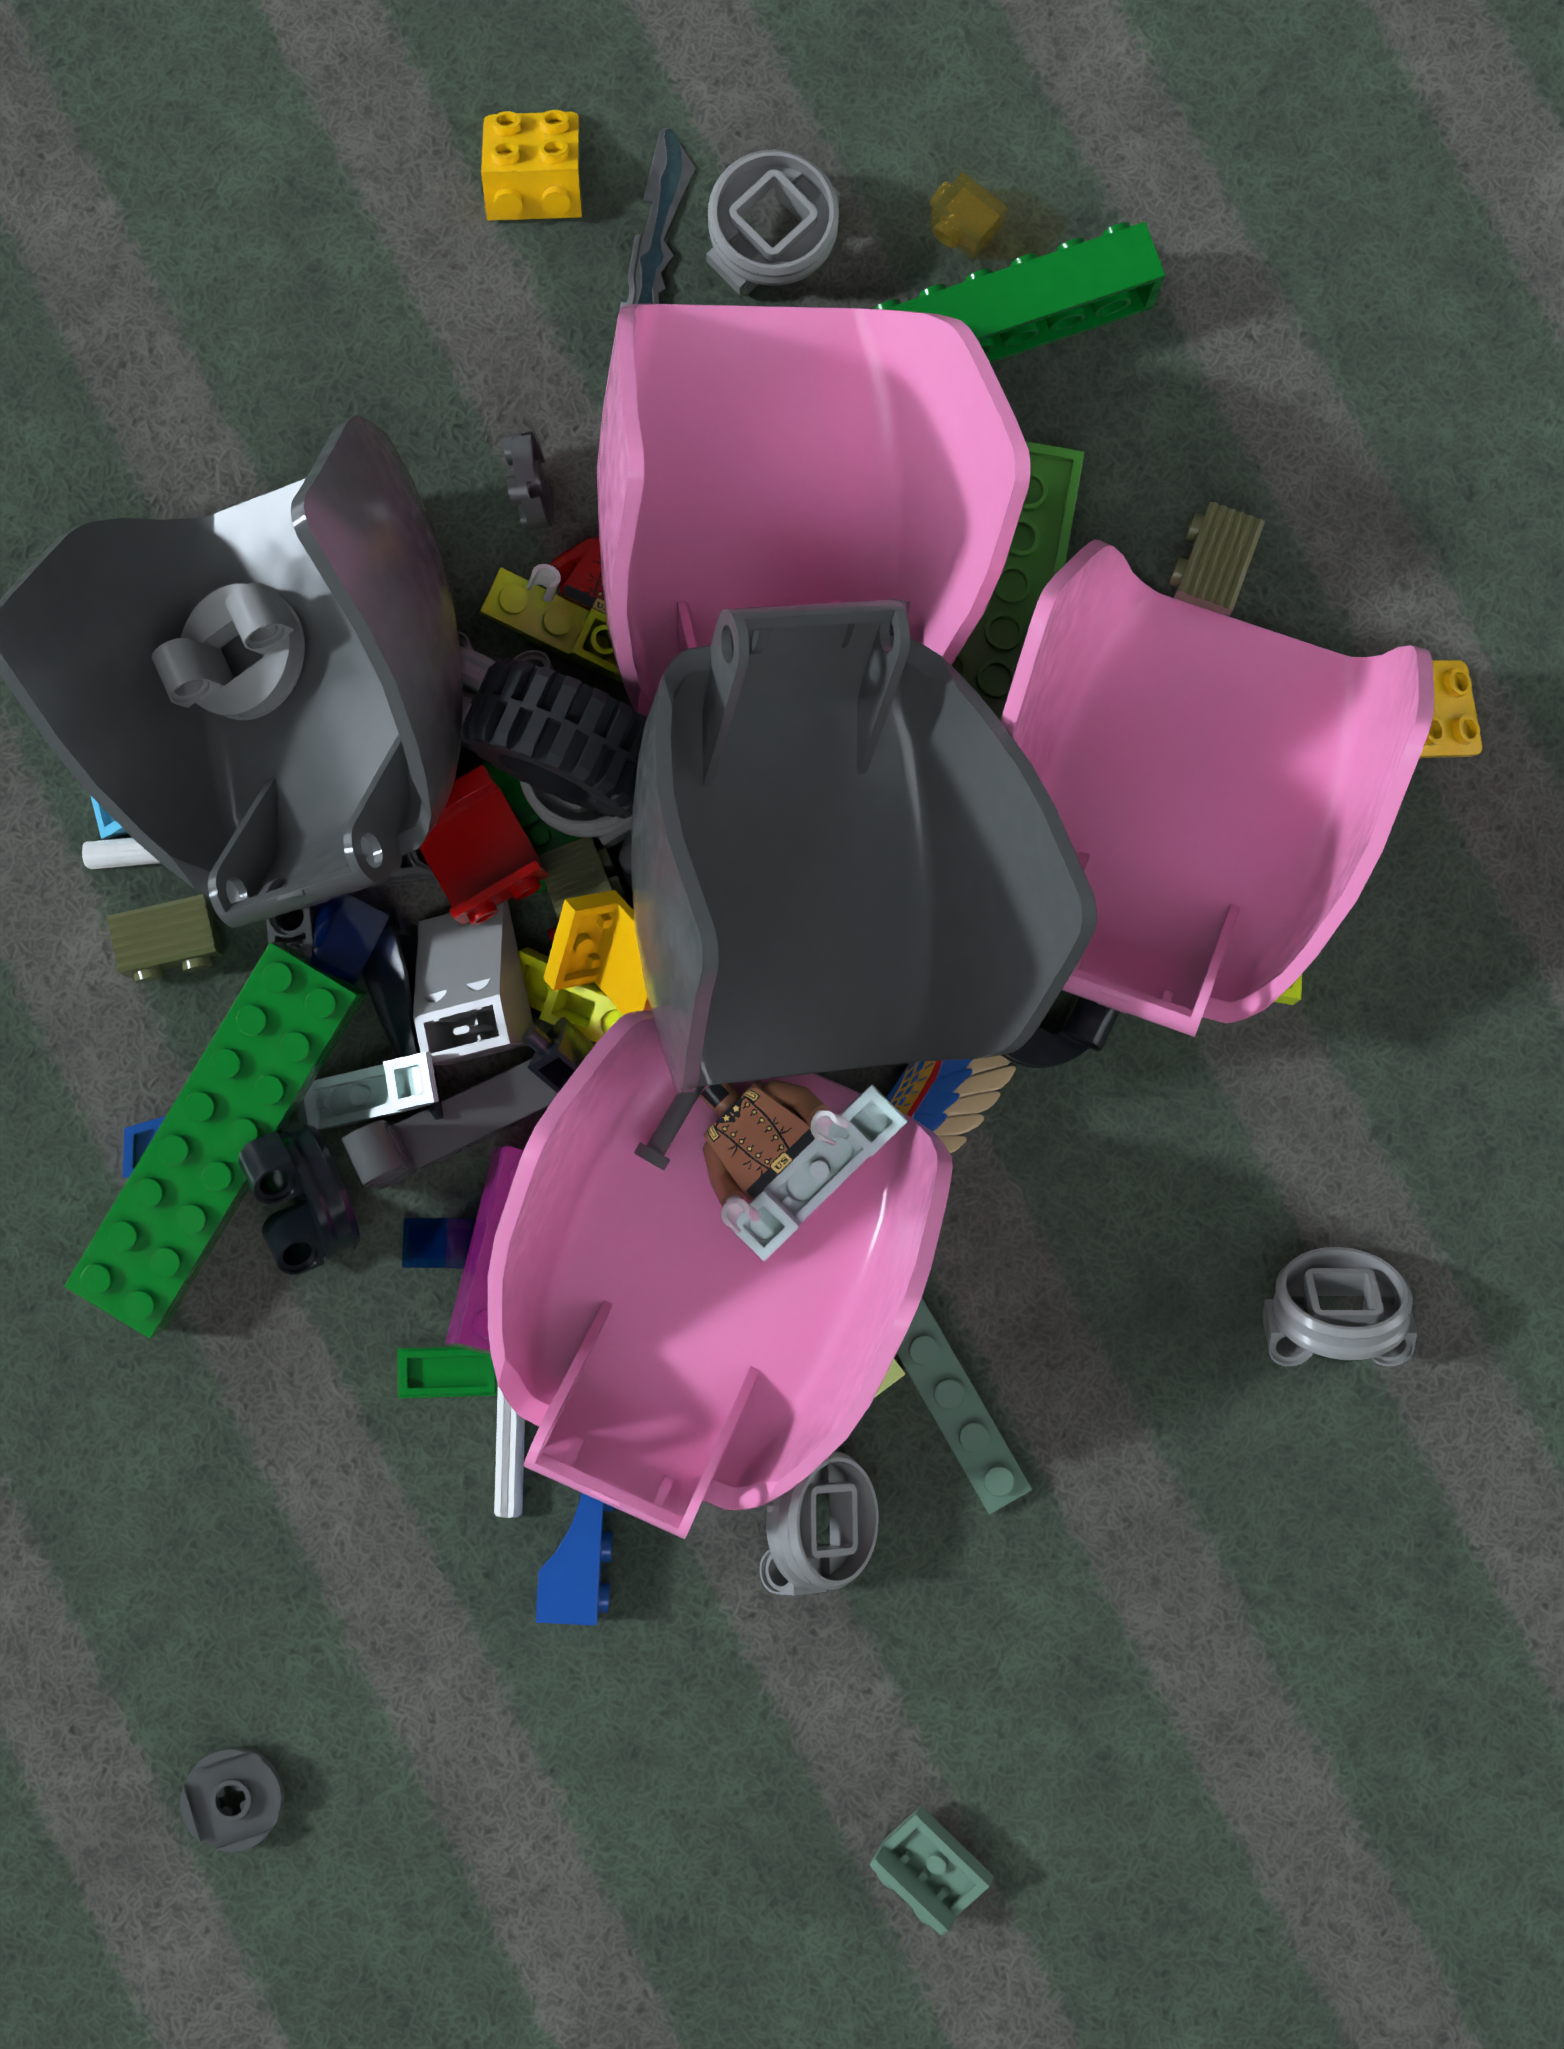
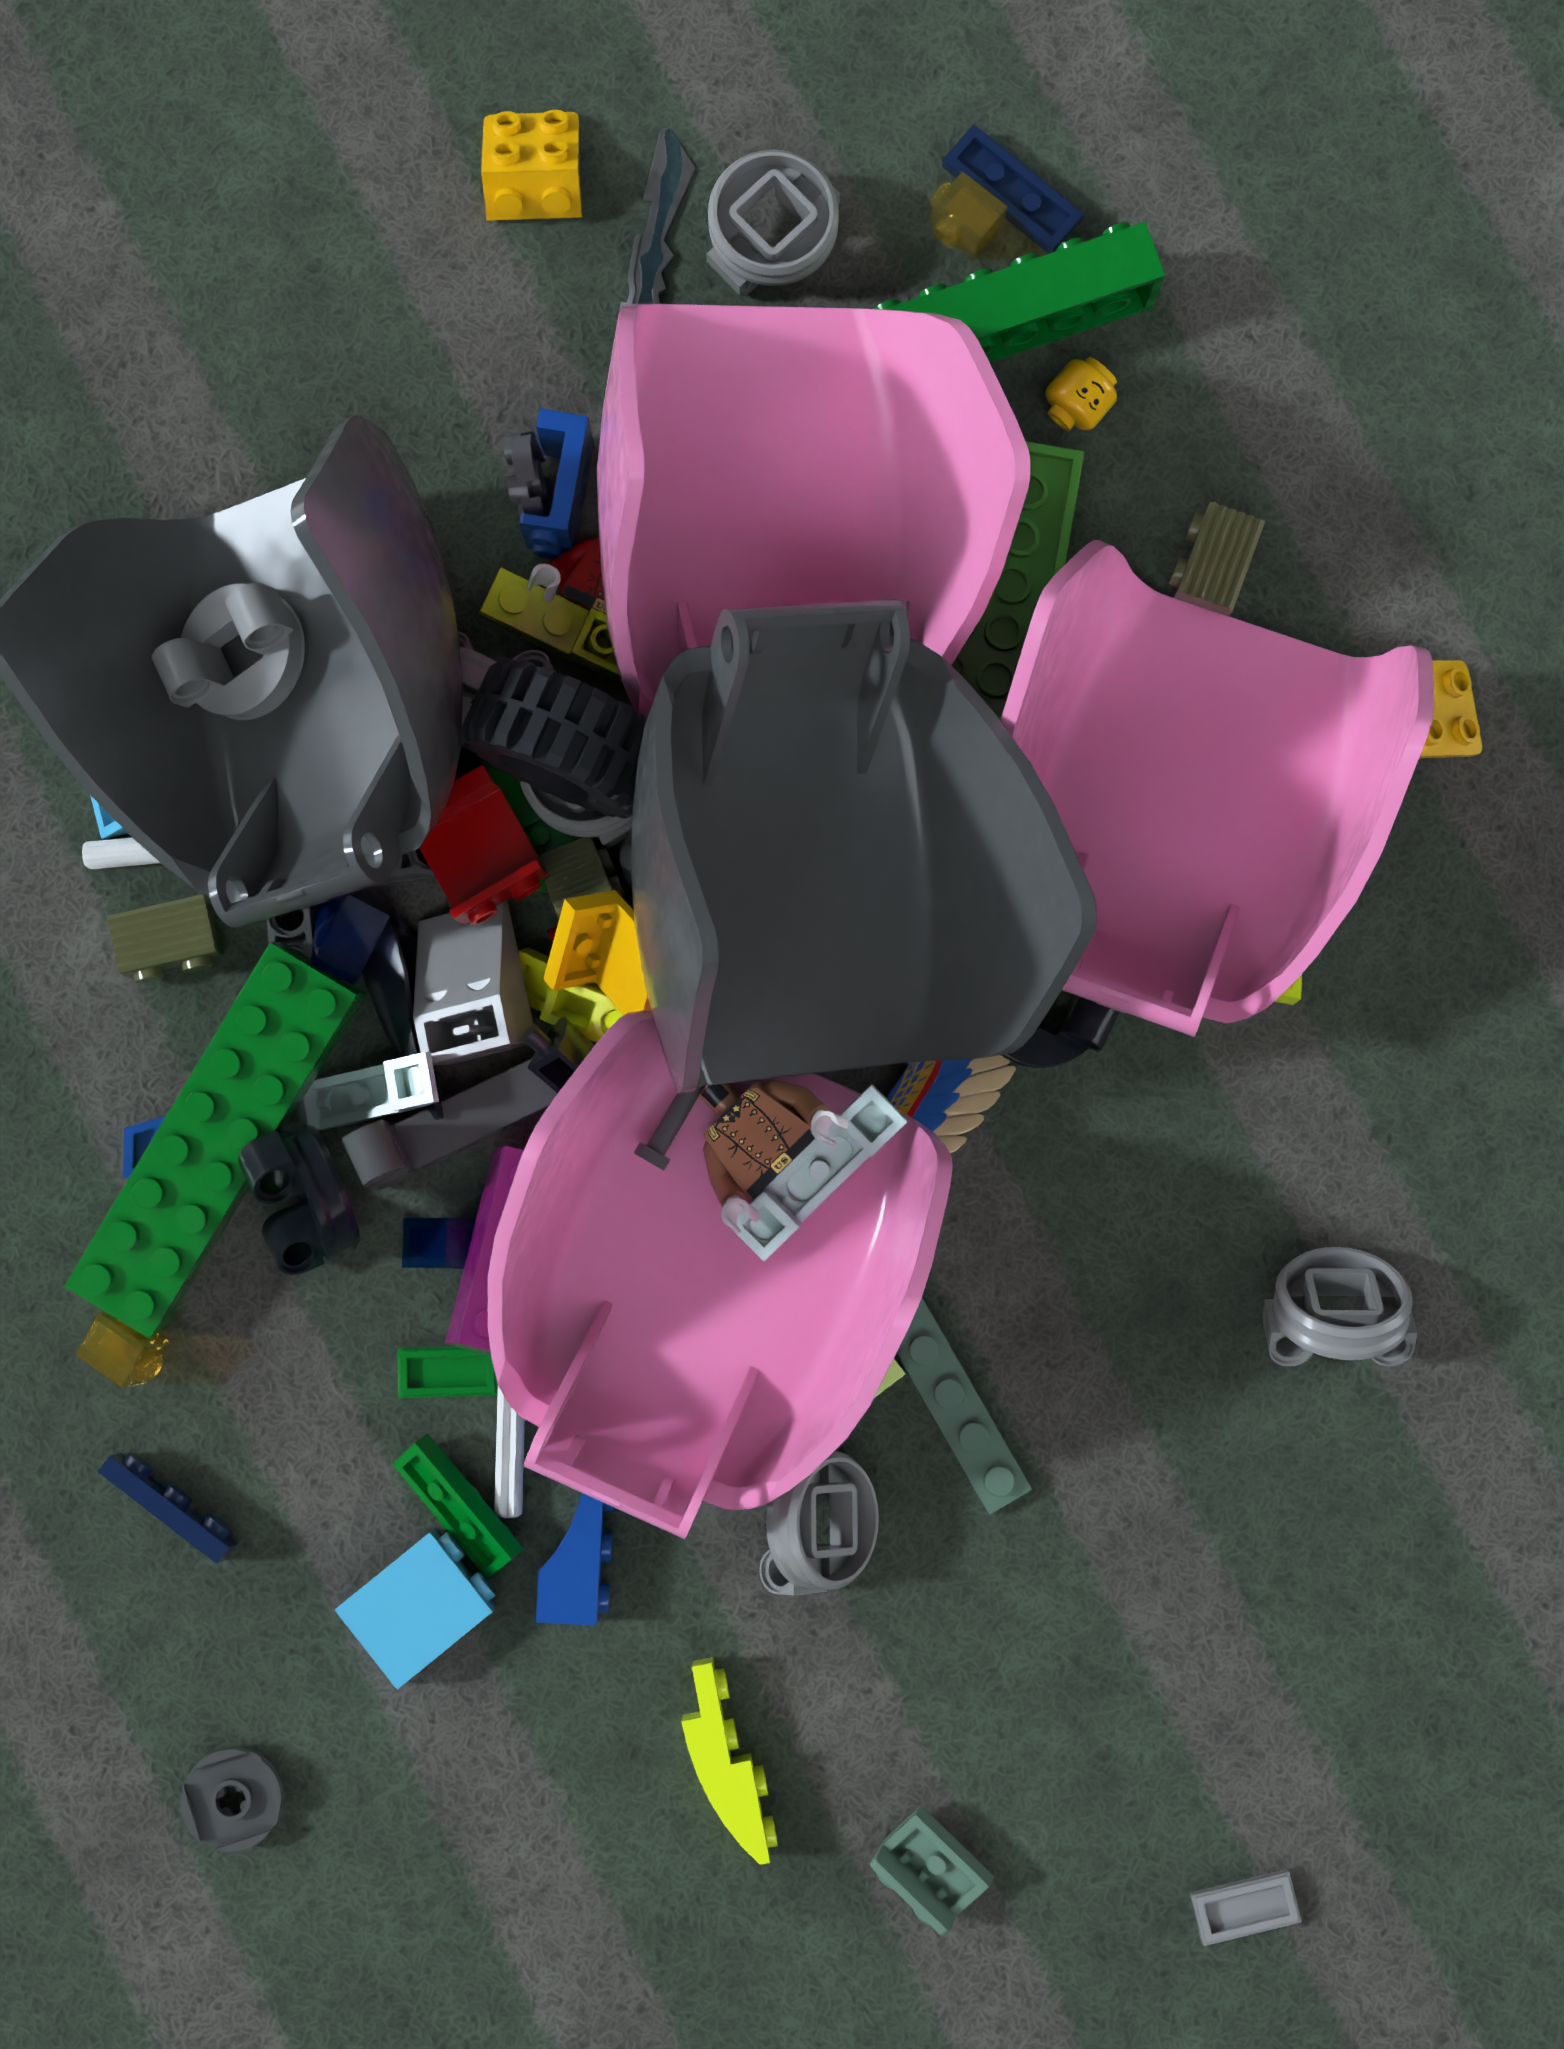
(122, 1352): none -> clear yellow brick
(169, 1505): none -> dark blue plate
(417, 1607): none -> medium azure panel
(457, 1506): none -> green plate
(571, 440): none -> blue panel
(728, 1781): none -> neon yellow slope
(1029, 200): none -> dark blue plate
(1081, 394): none -> yellow head
(1245, 1907): none -> light grey tile

